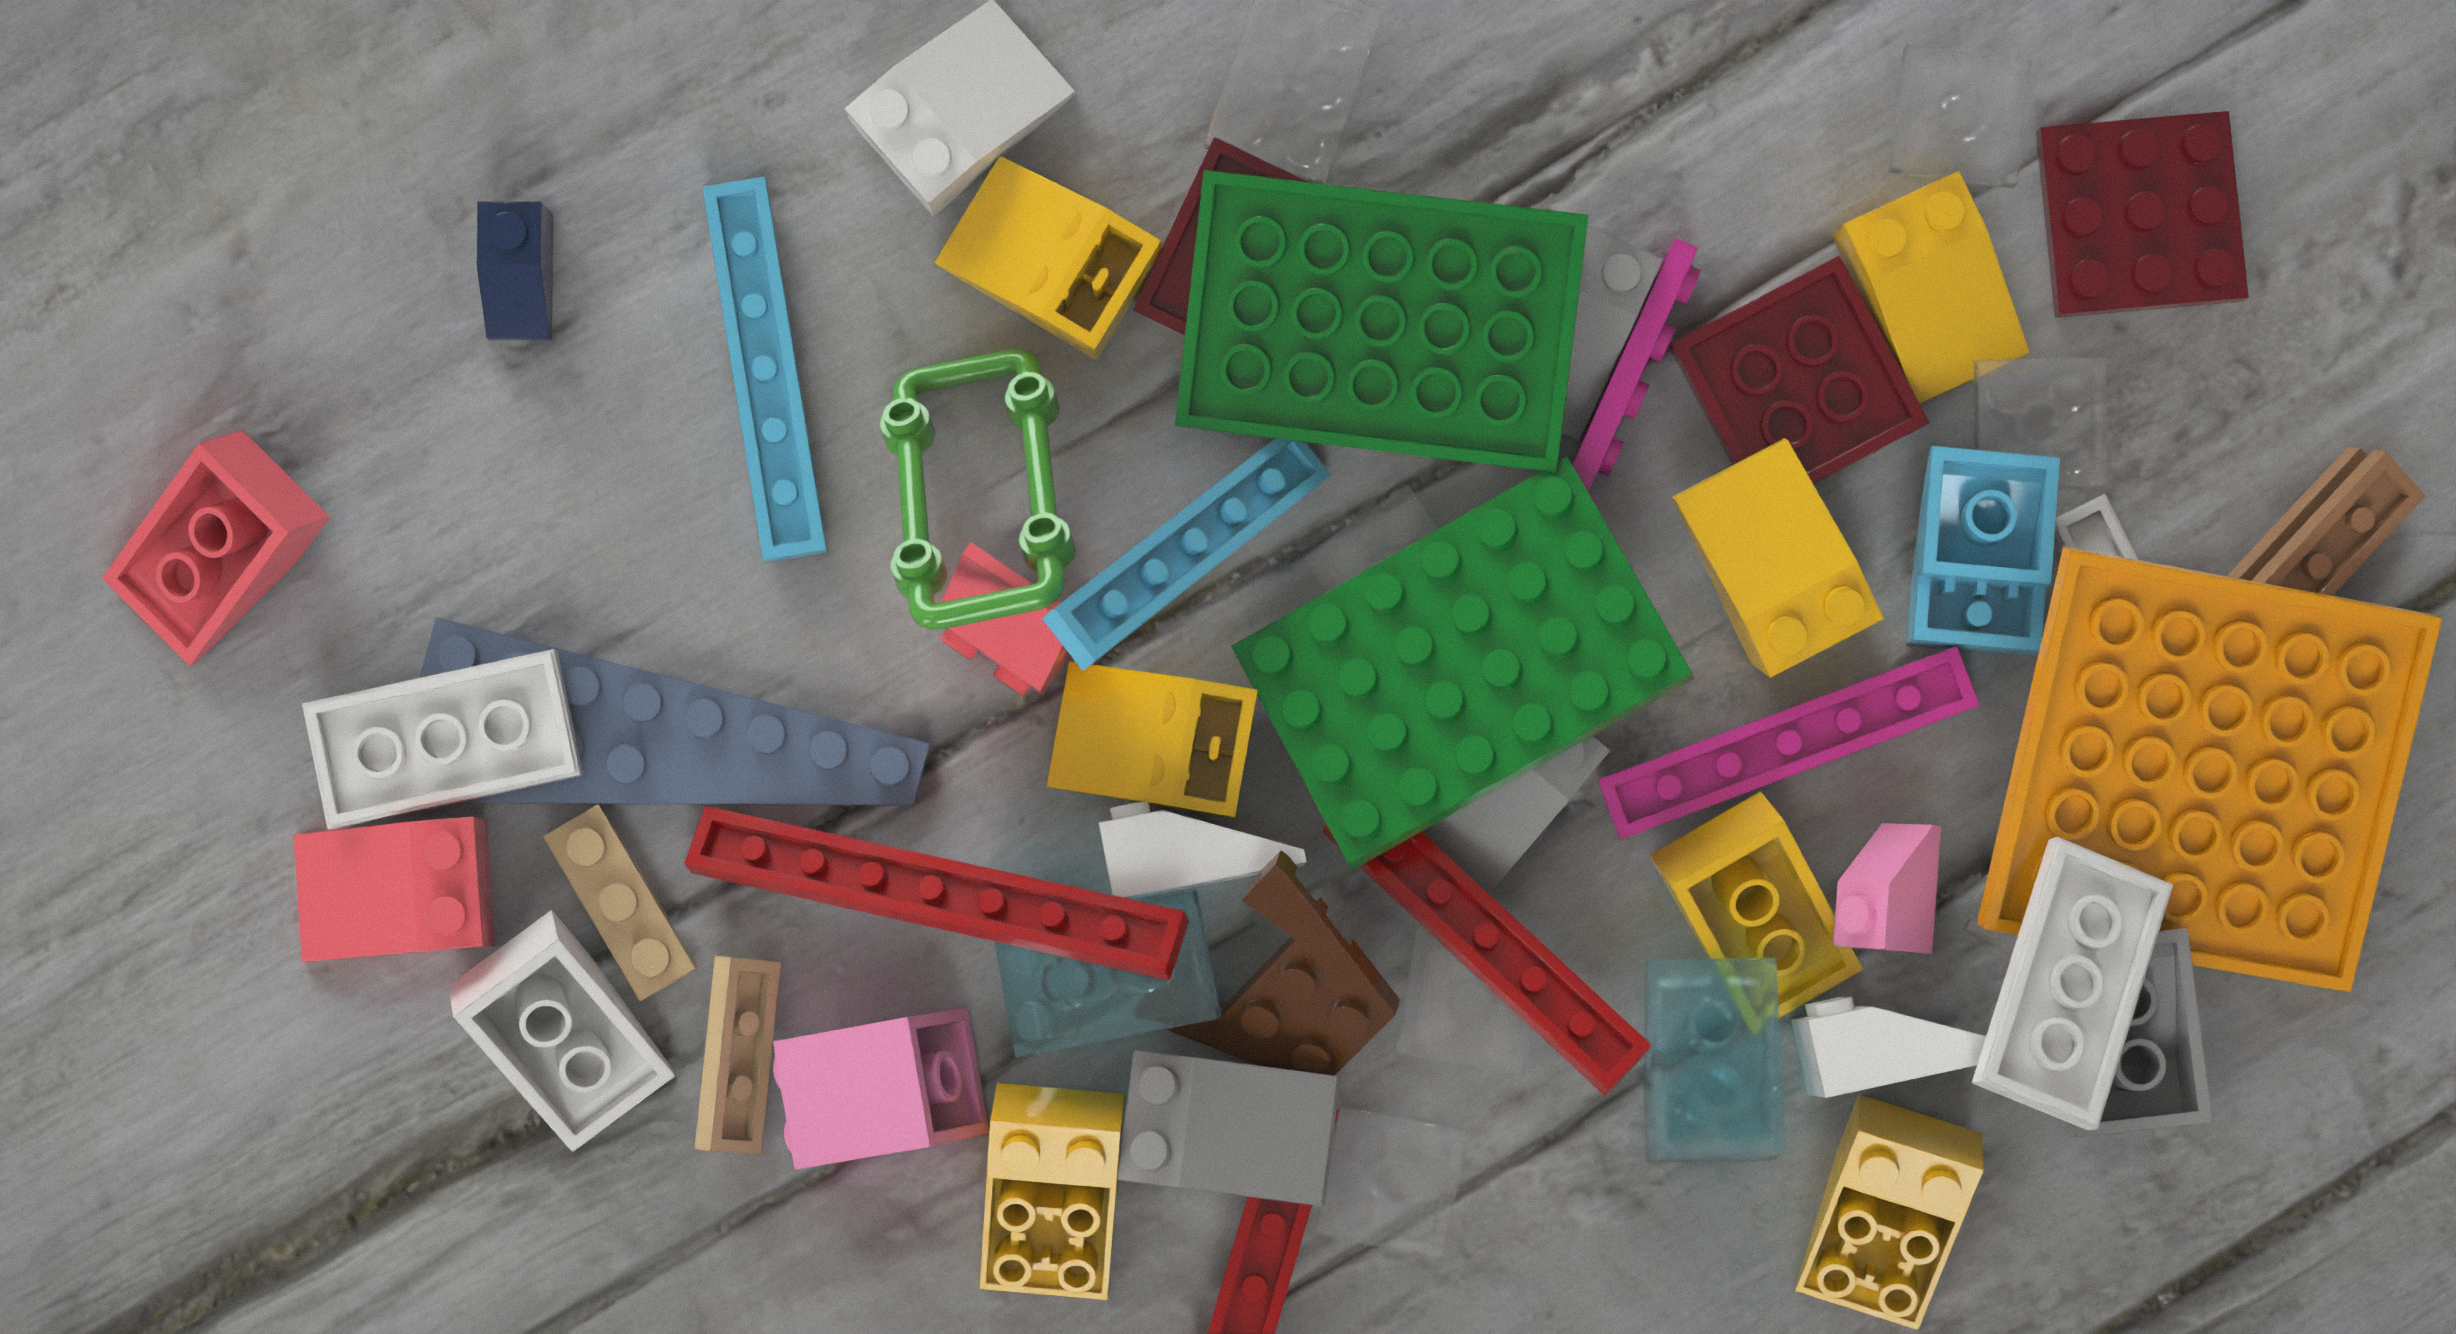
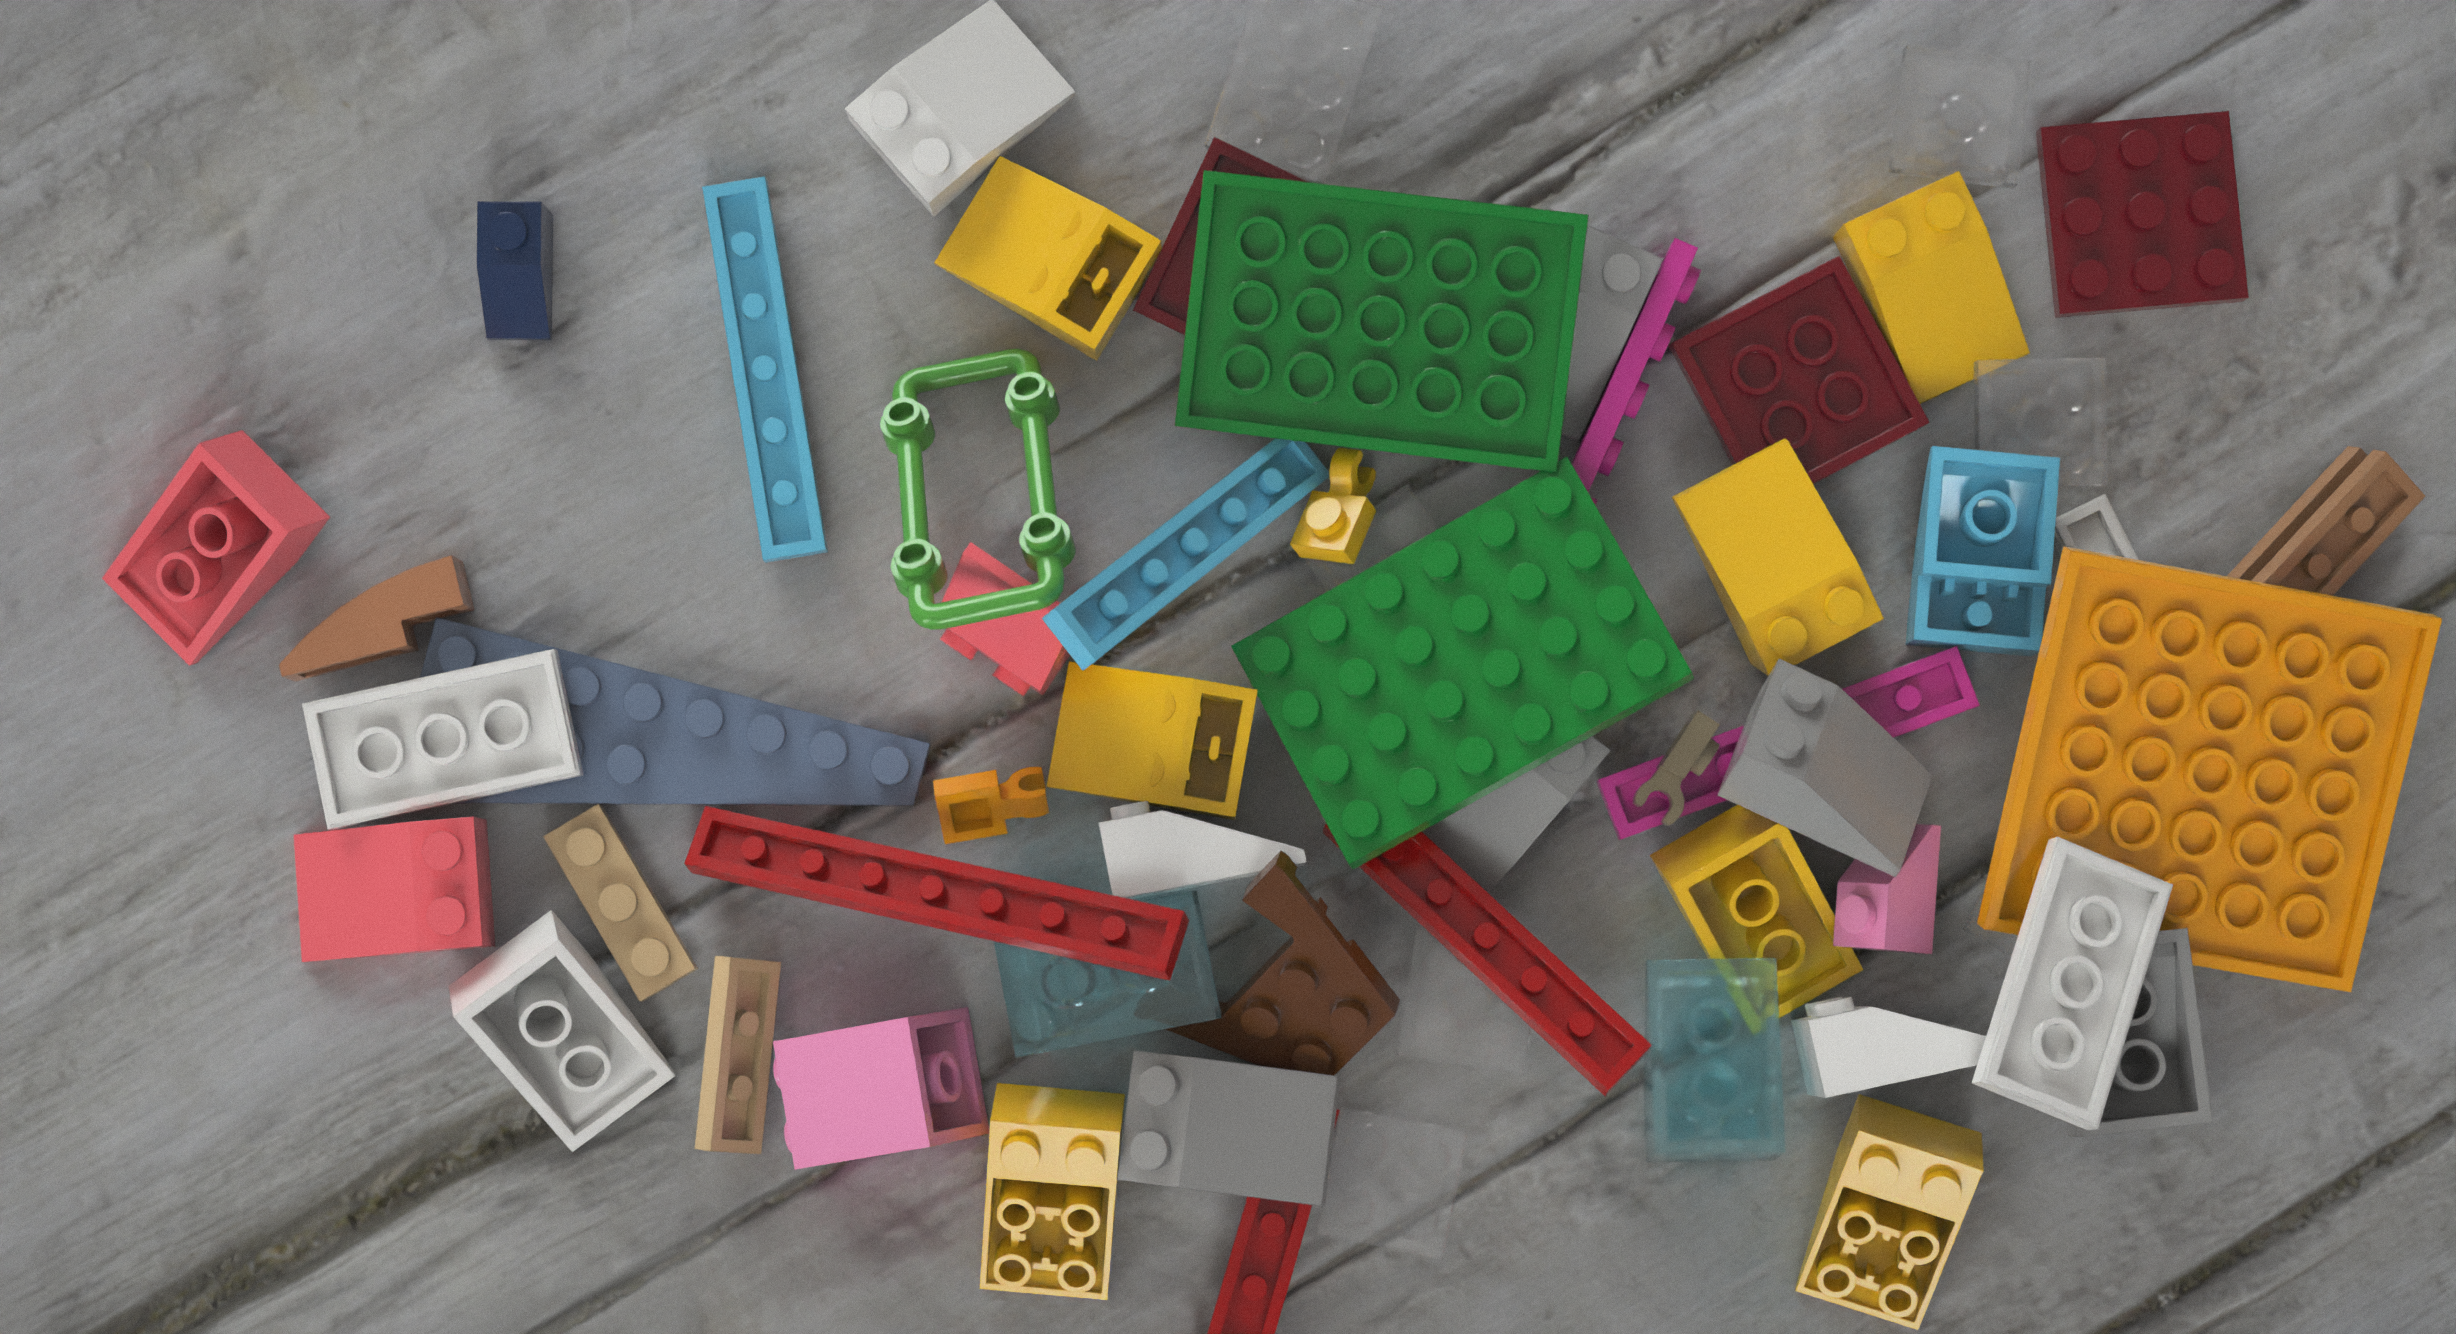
(381, 620): none -> nougat slope
(978, 805): none -> light orange plate
(1337, 520): none -> yellow plate
(1689, 752): none -> dark tan plate
(1826, 770): none -> light grey slope

